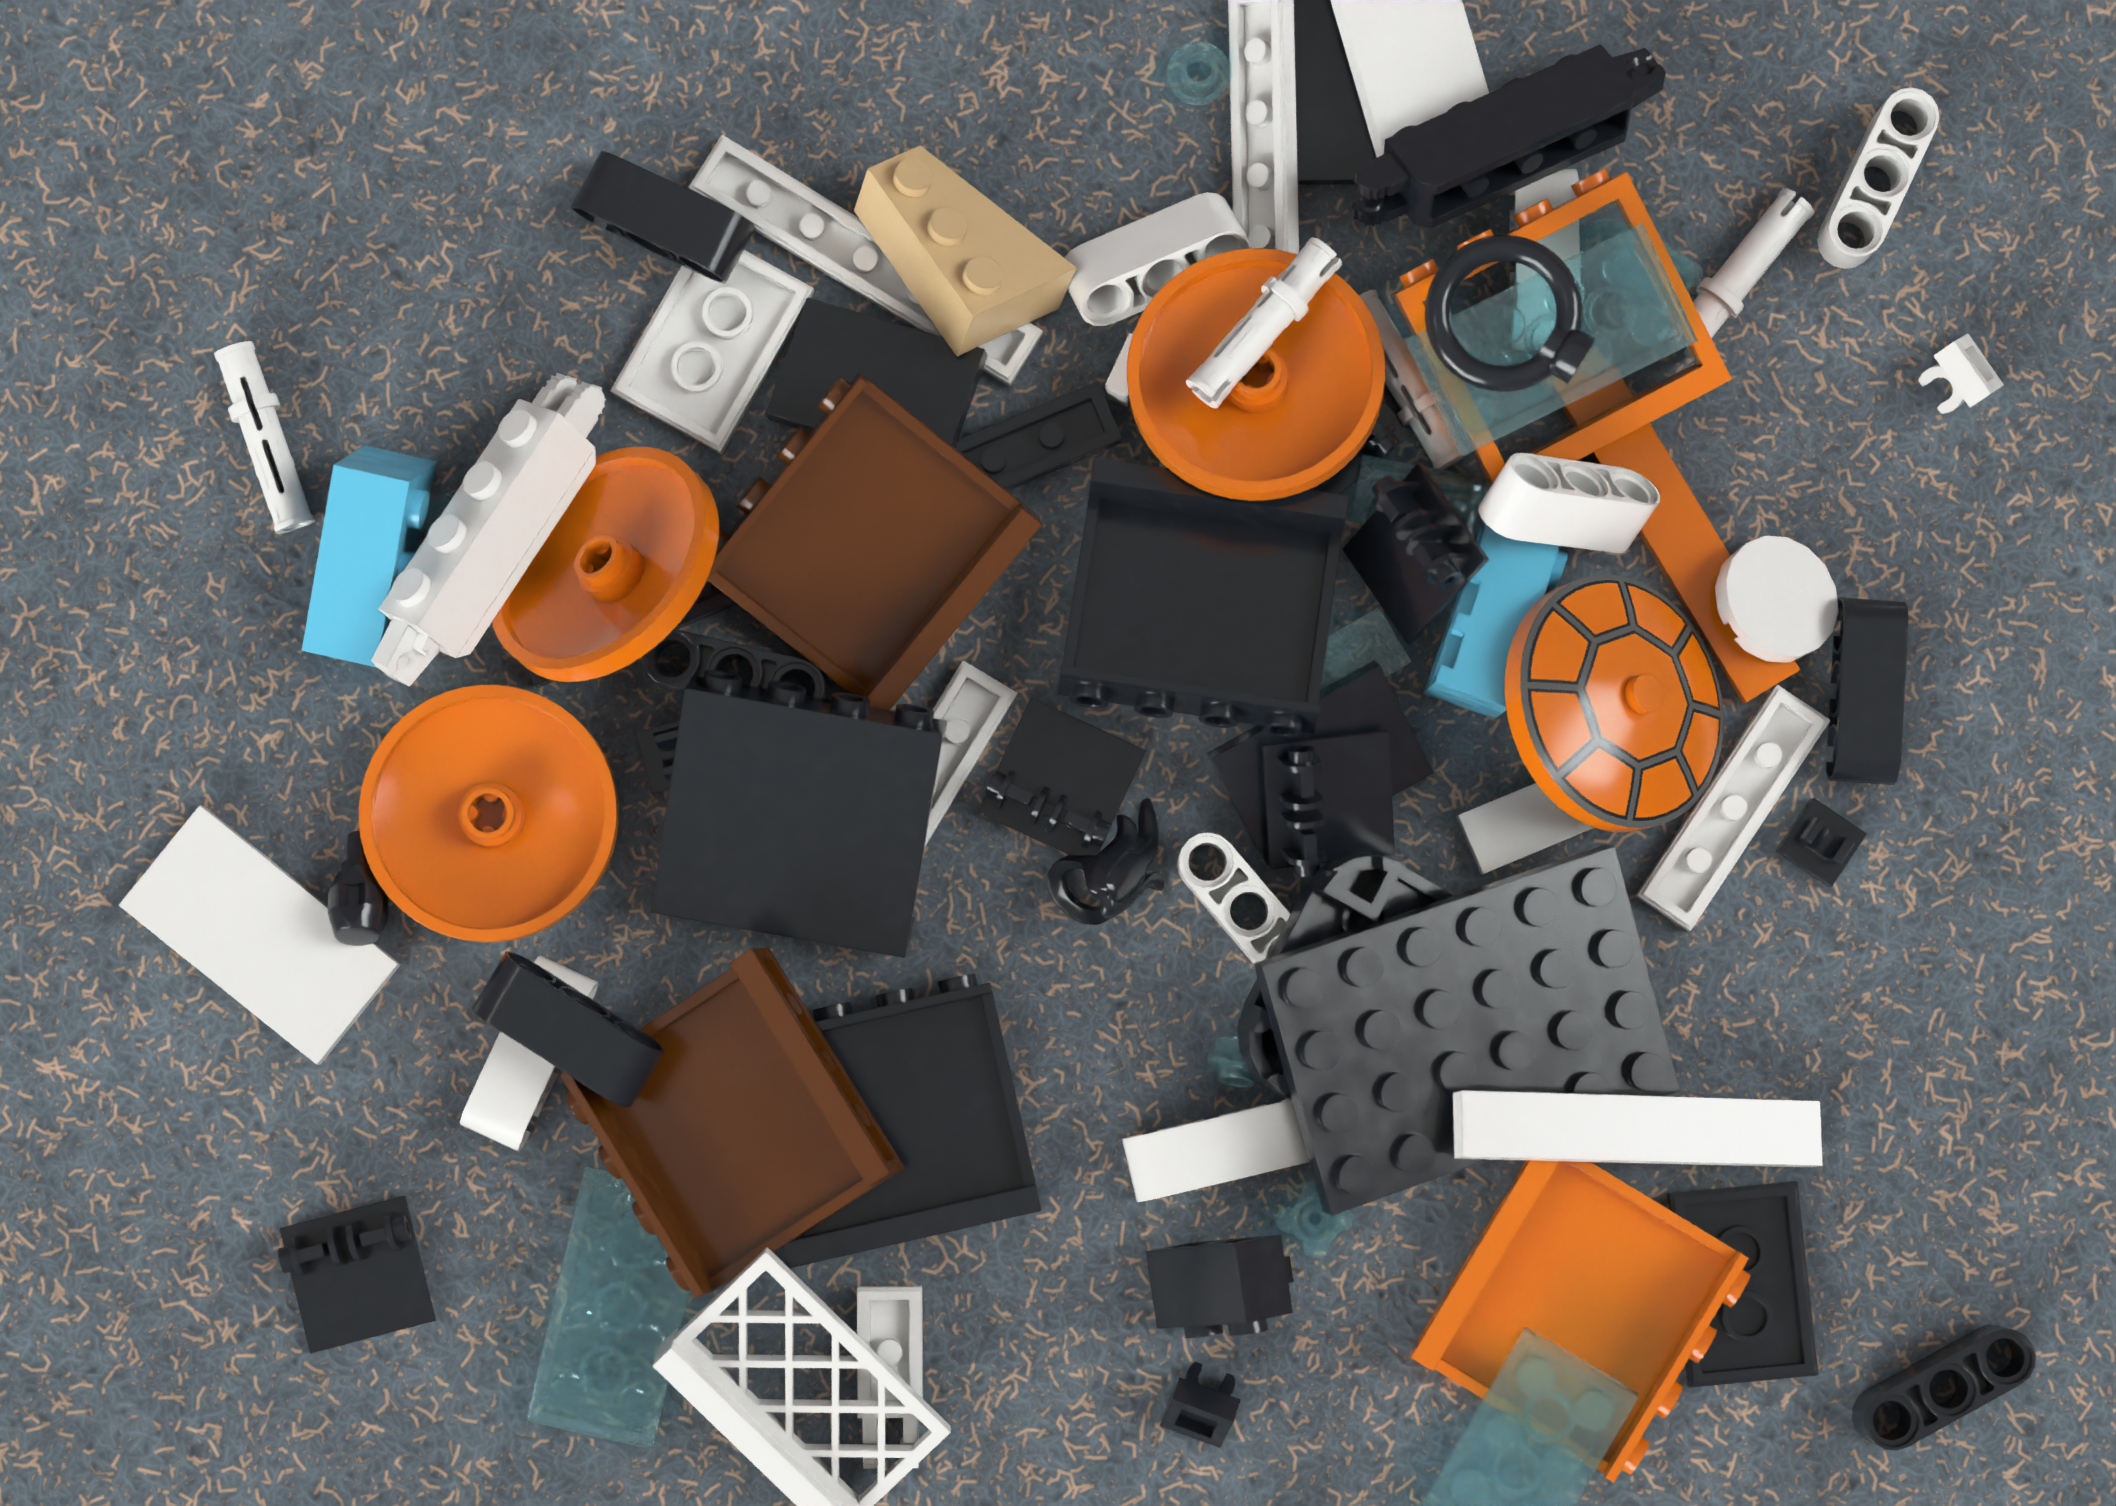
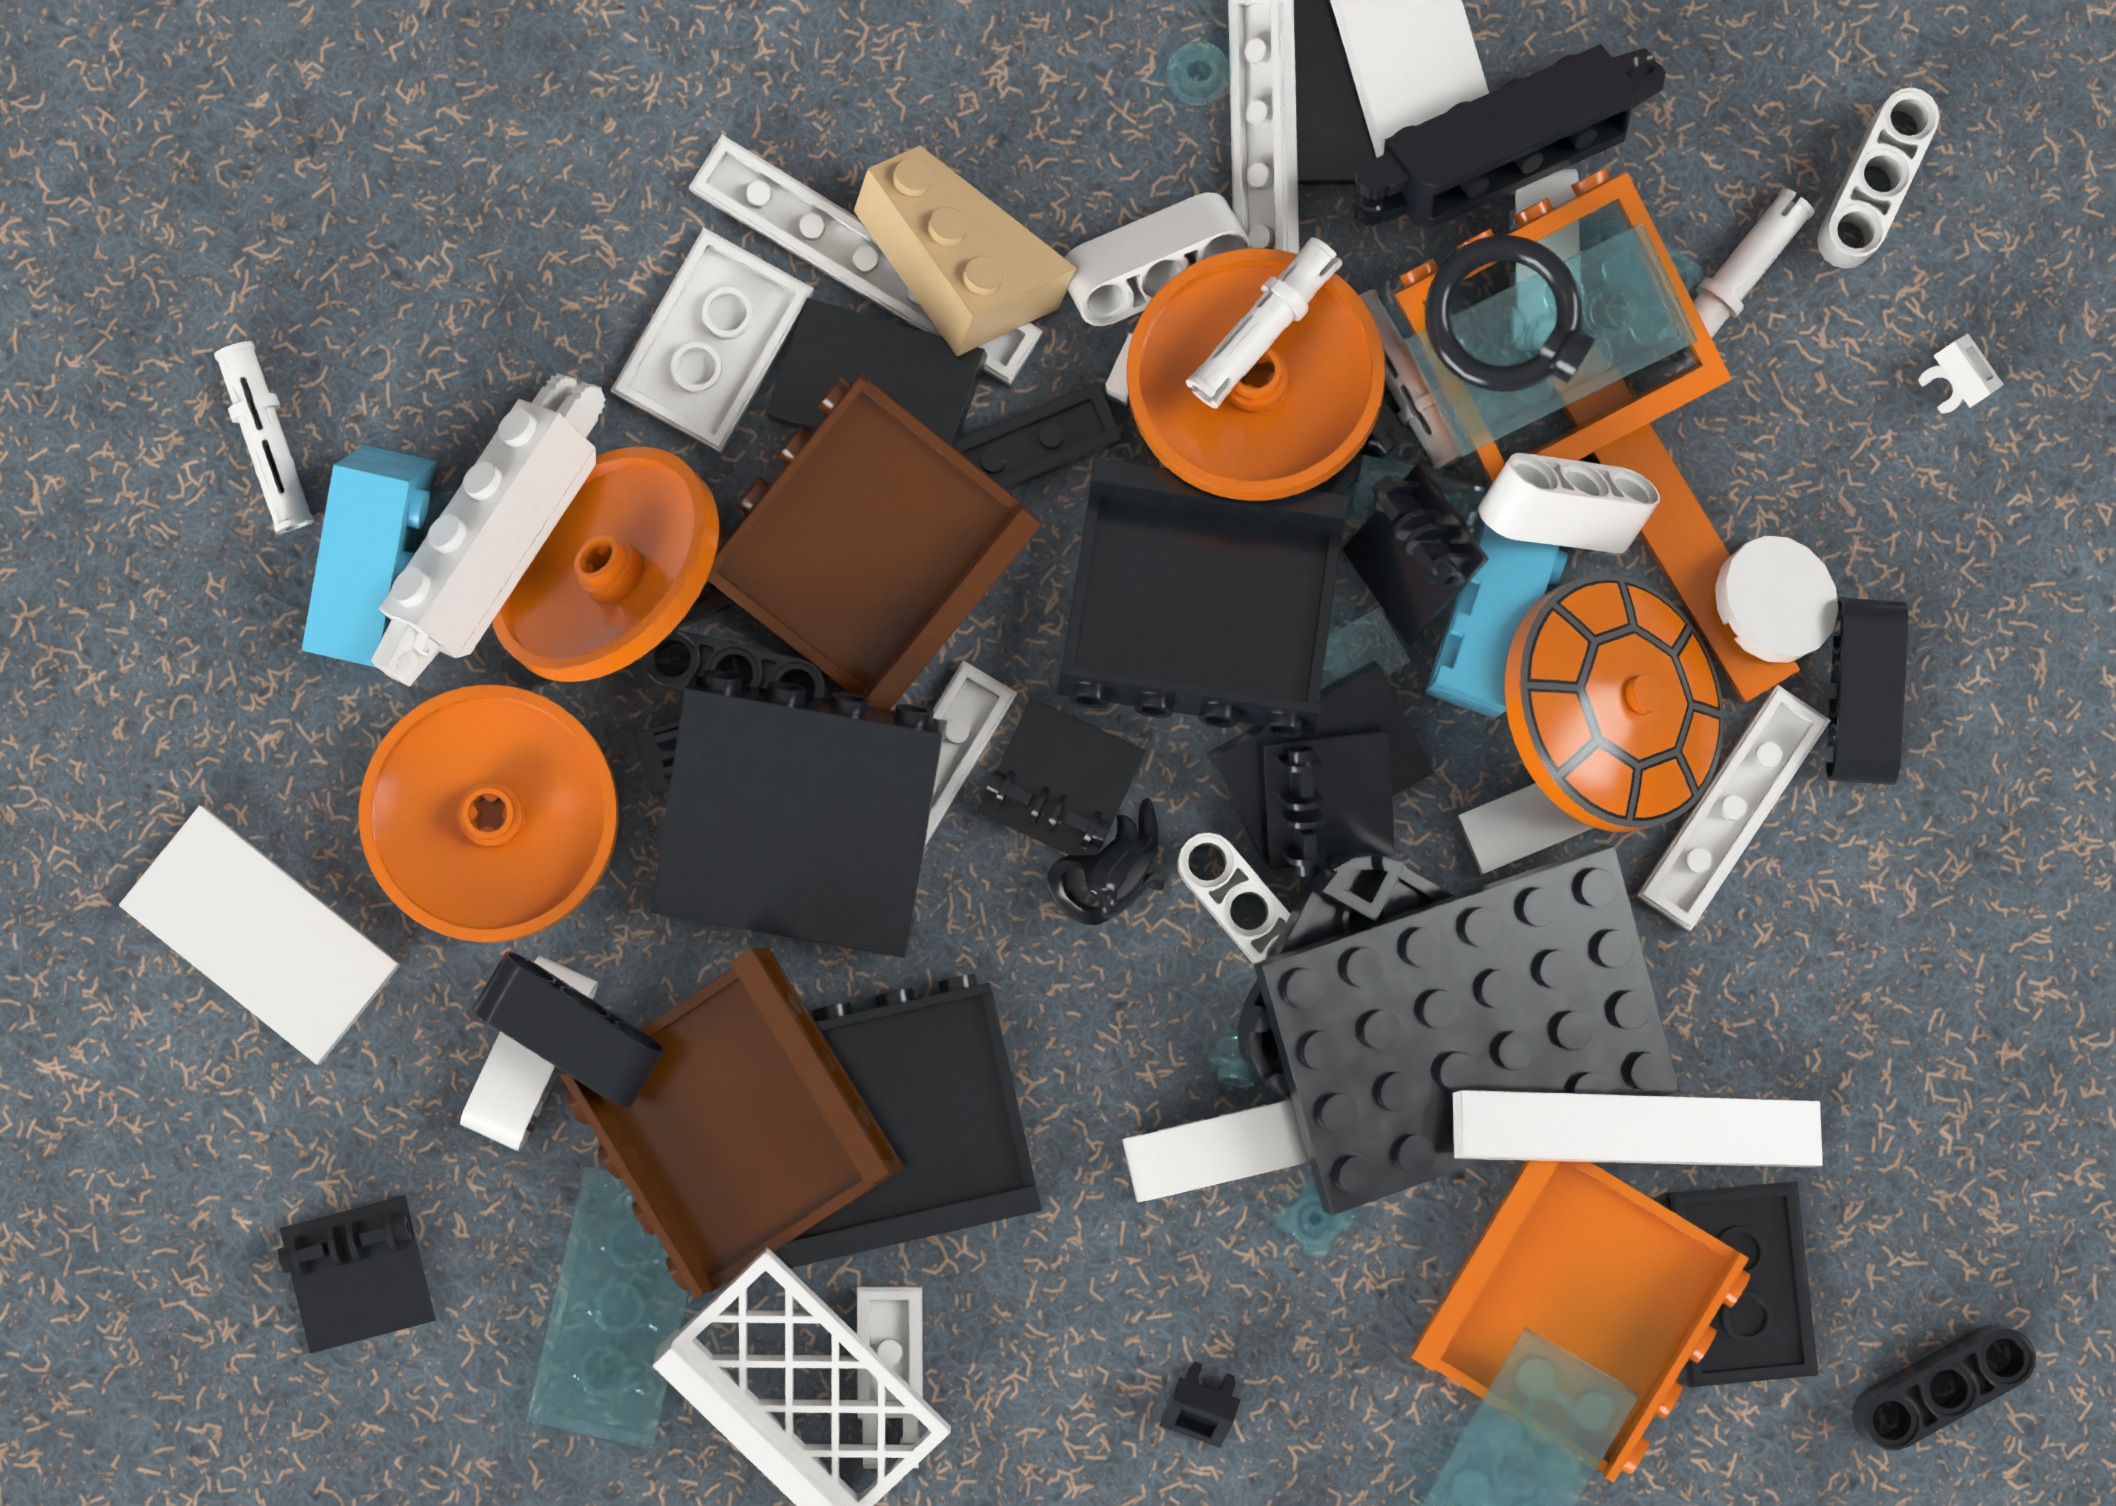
(356, 899): black piece -> none
(663, 217): black beam -> none
(1220, 1284): black brick -> none
(1821, 842): black tile -> none

